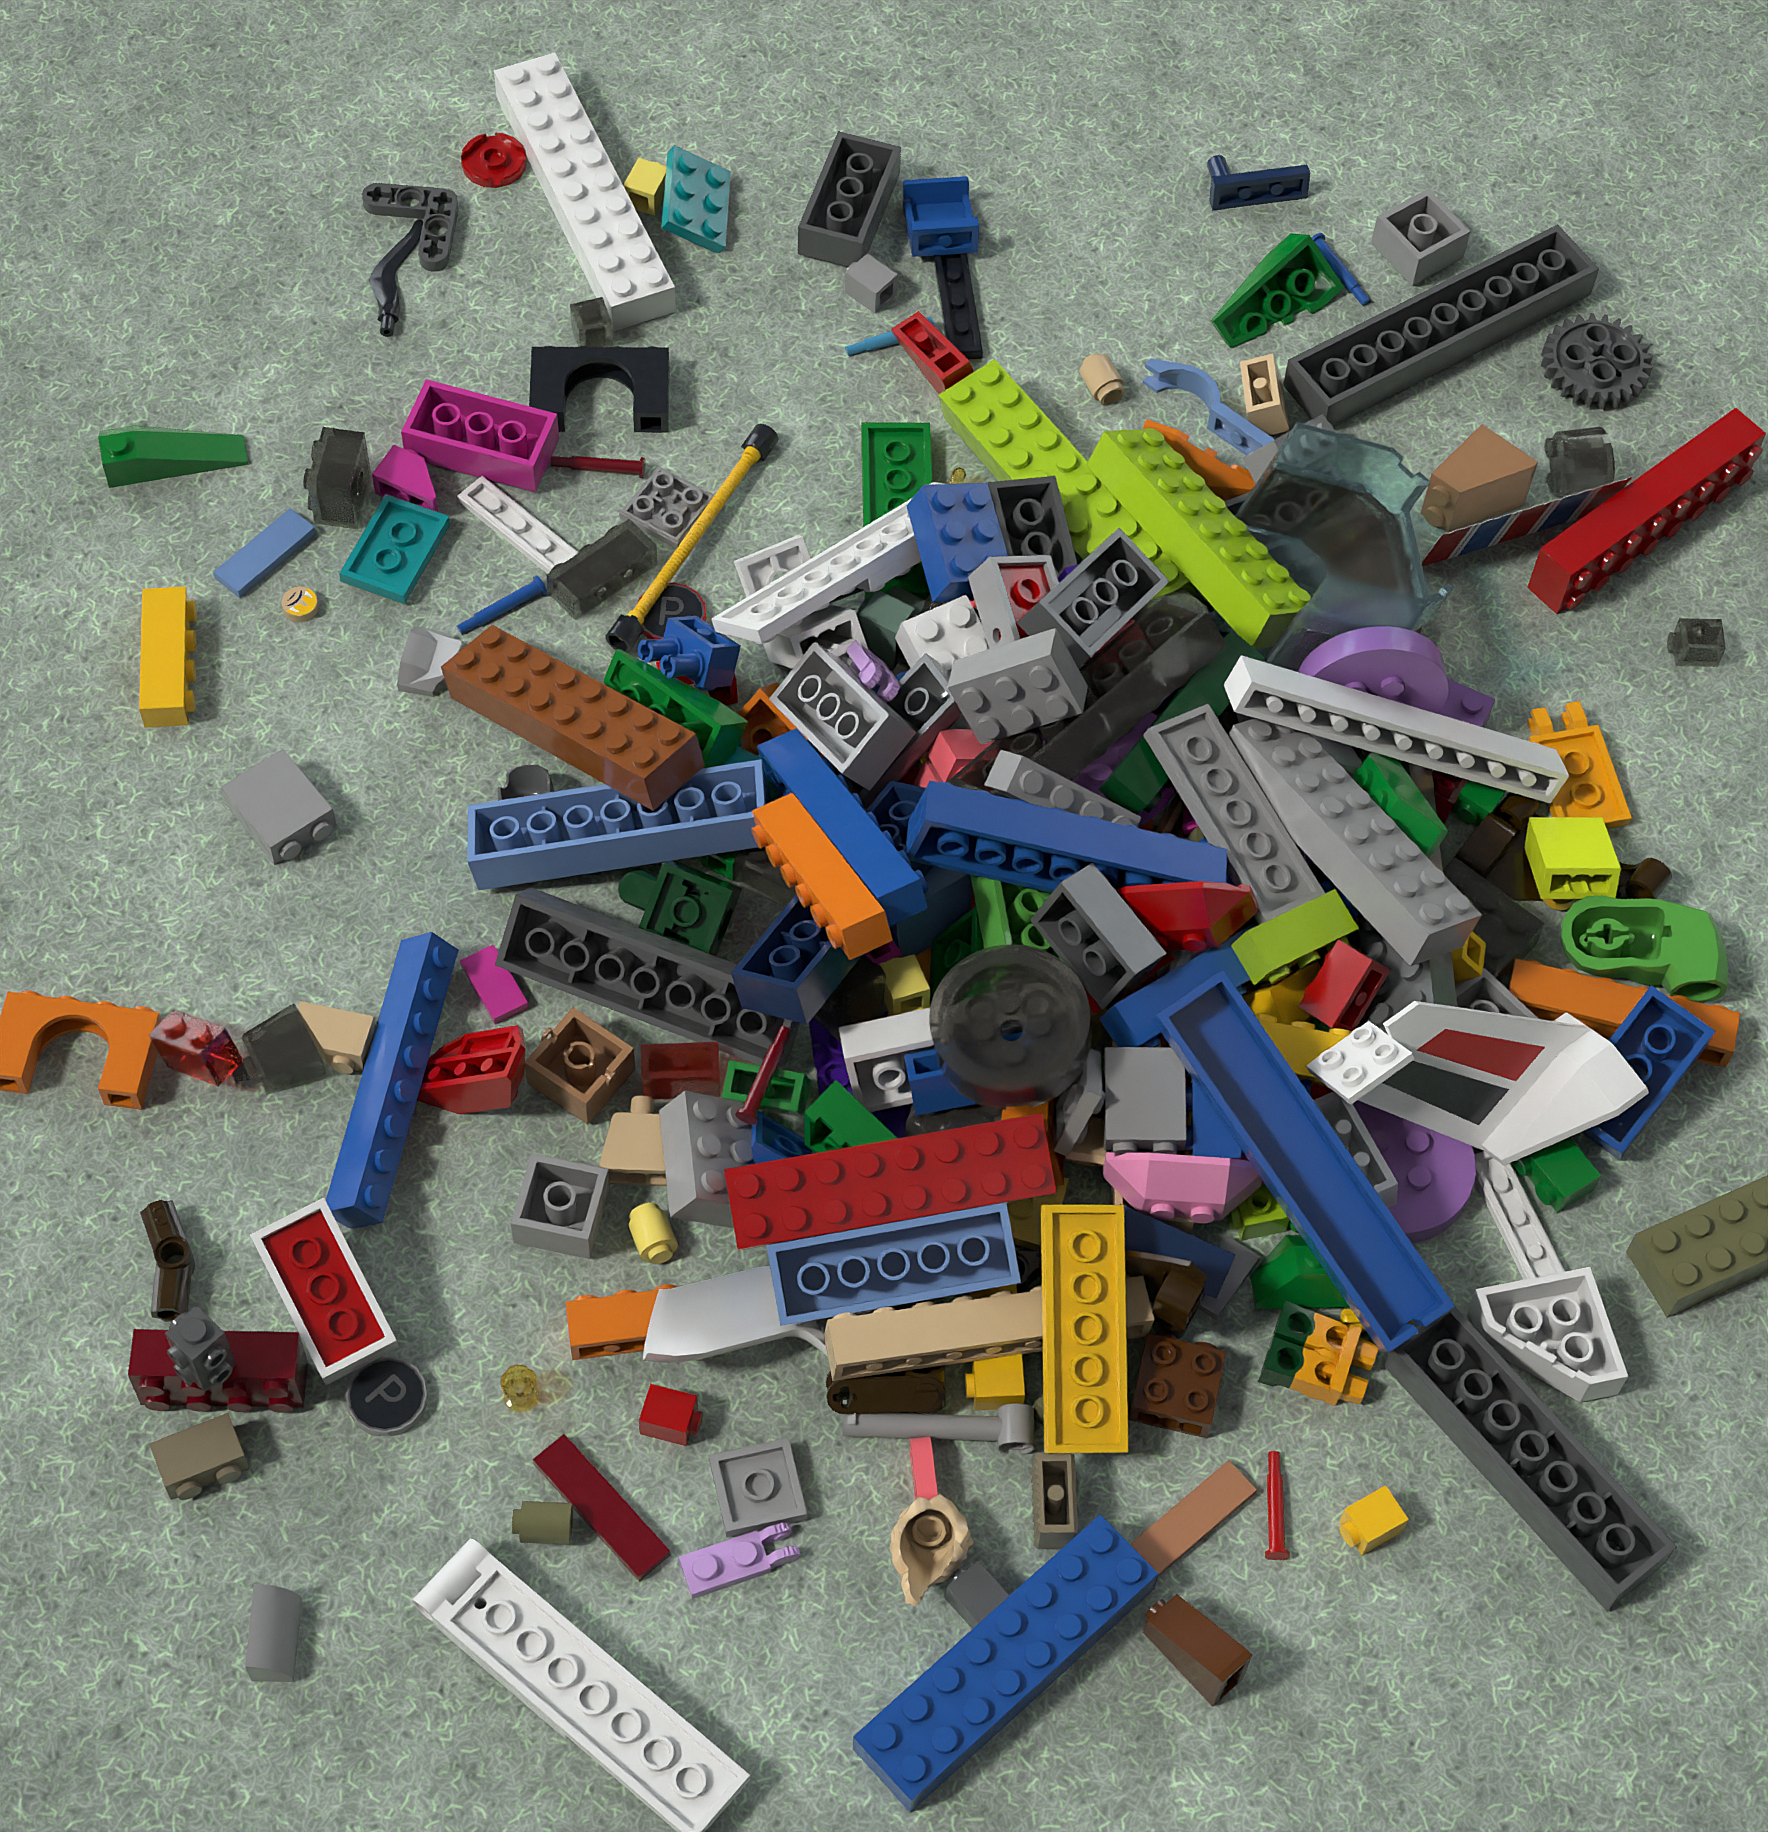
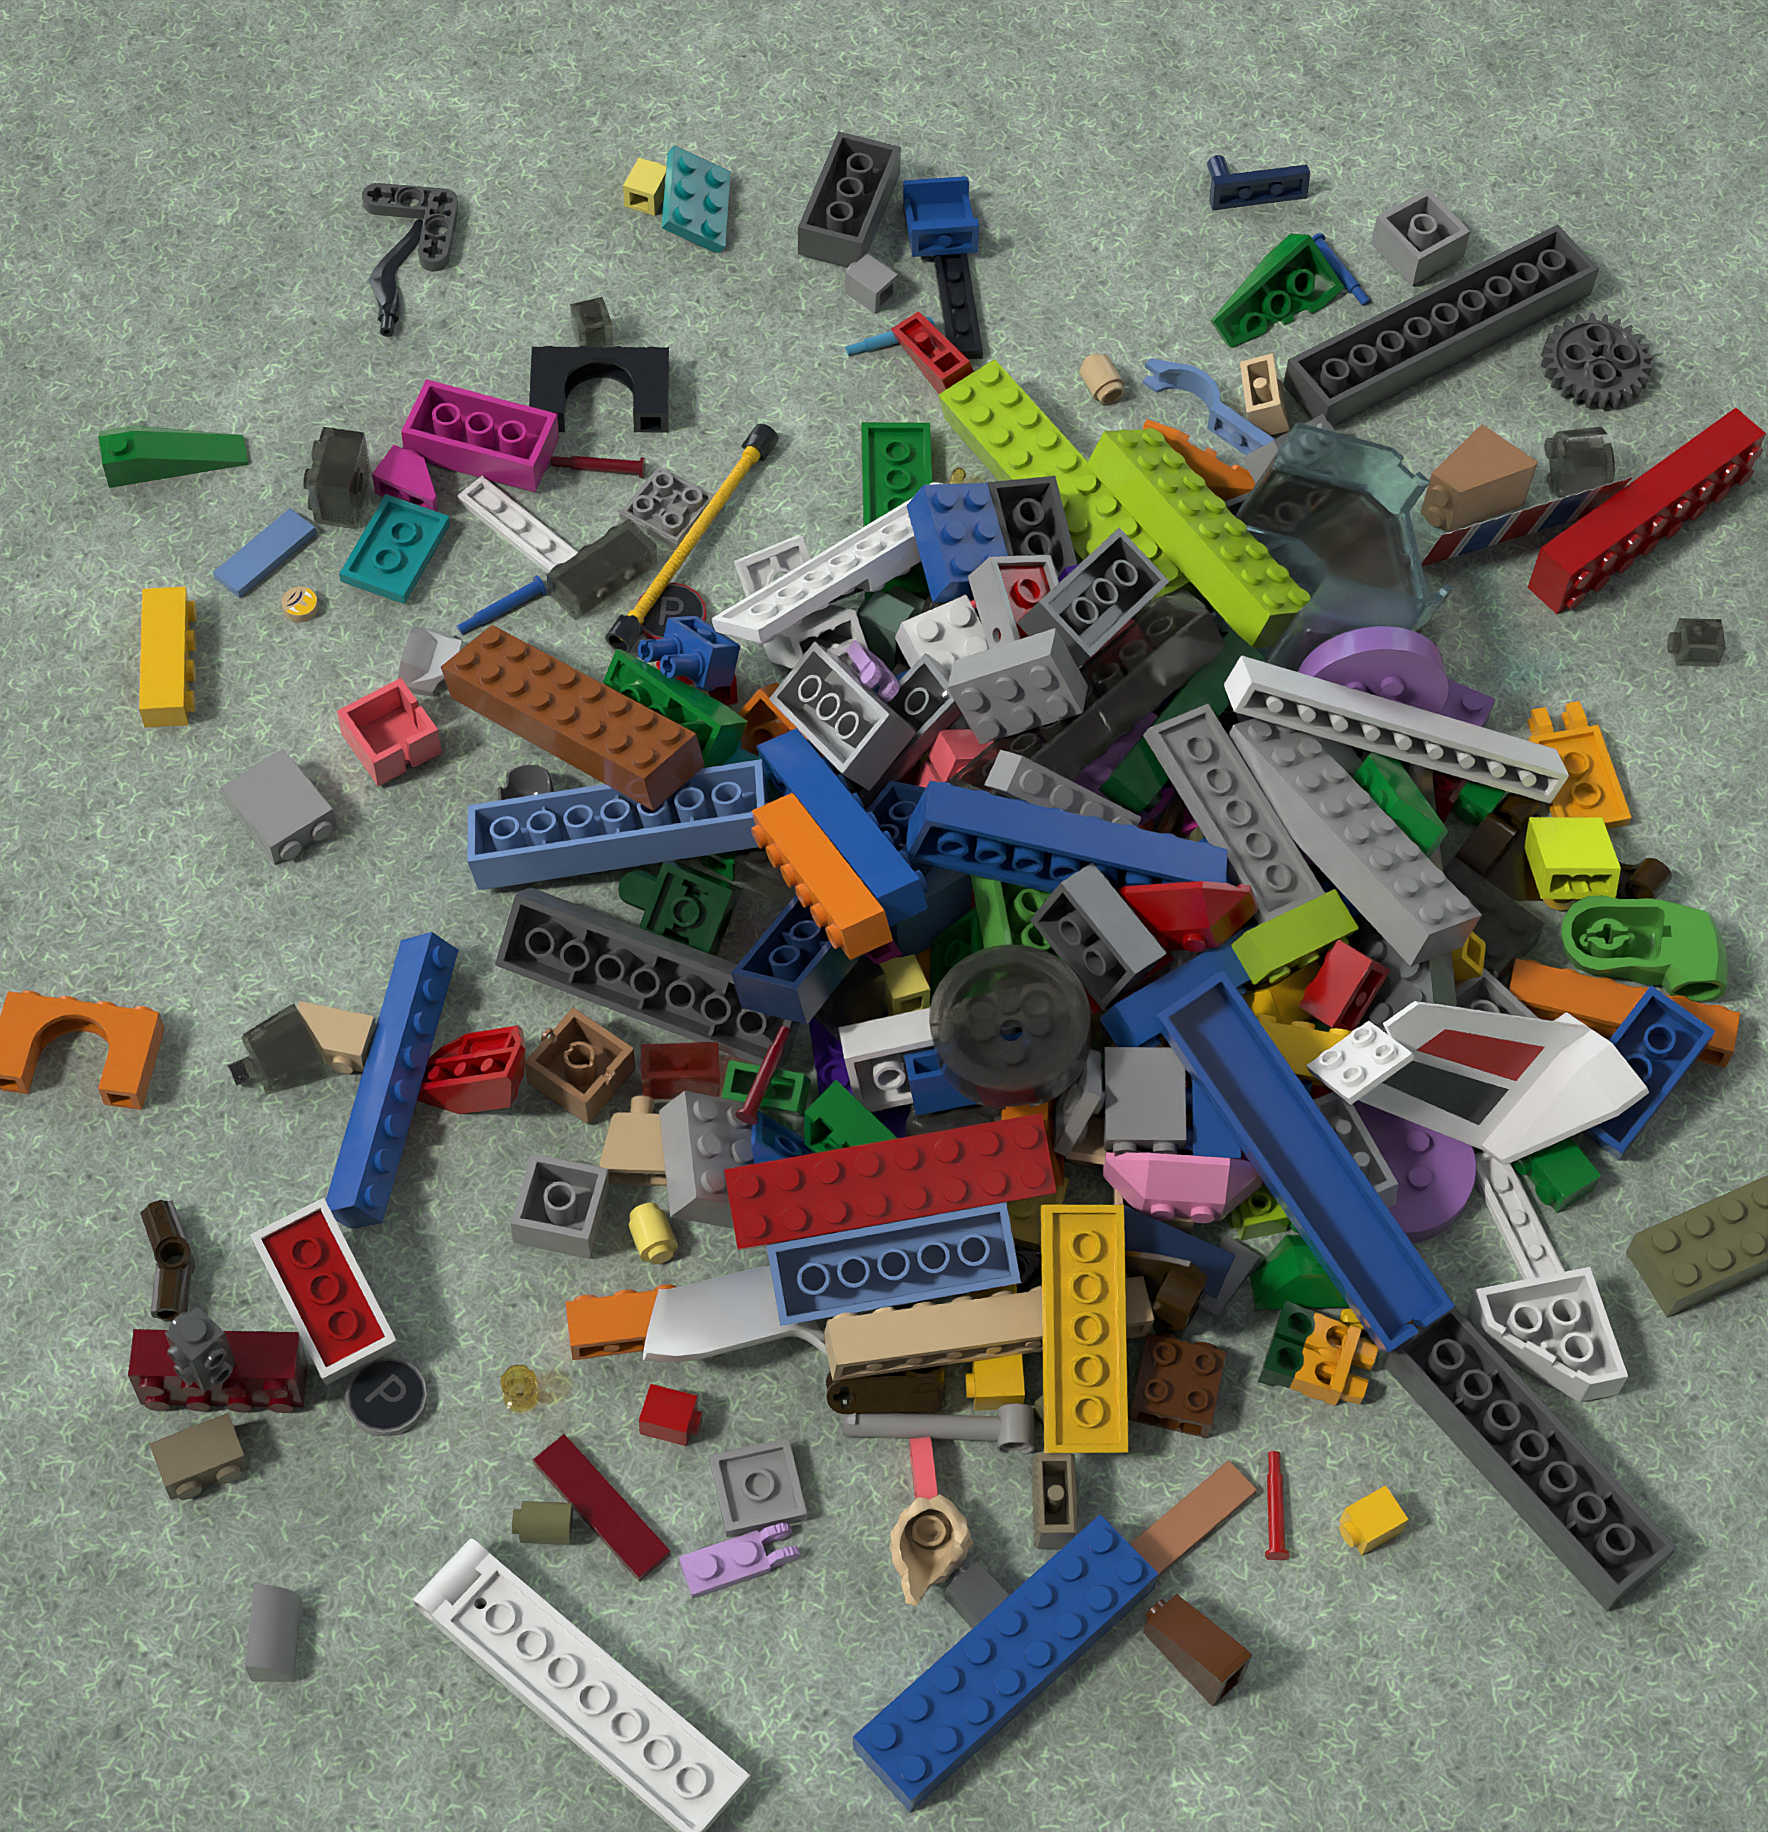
(196, 1047): clear red brick -> none
(385, 731): none -> coral piece
(493, 985): dark pink tile -> none
(500, 167): red tile -> none
(585, 191): white brick -> none

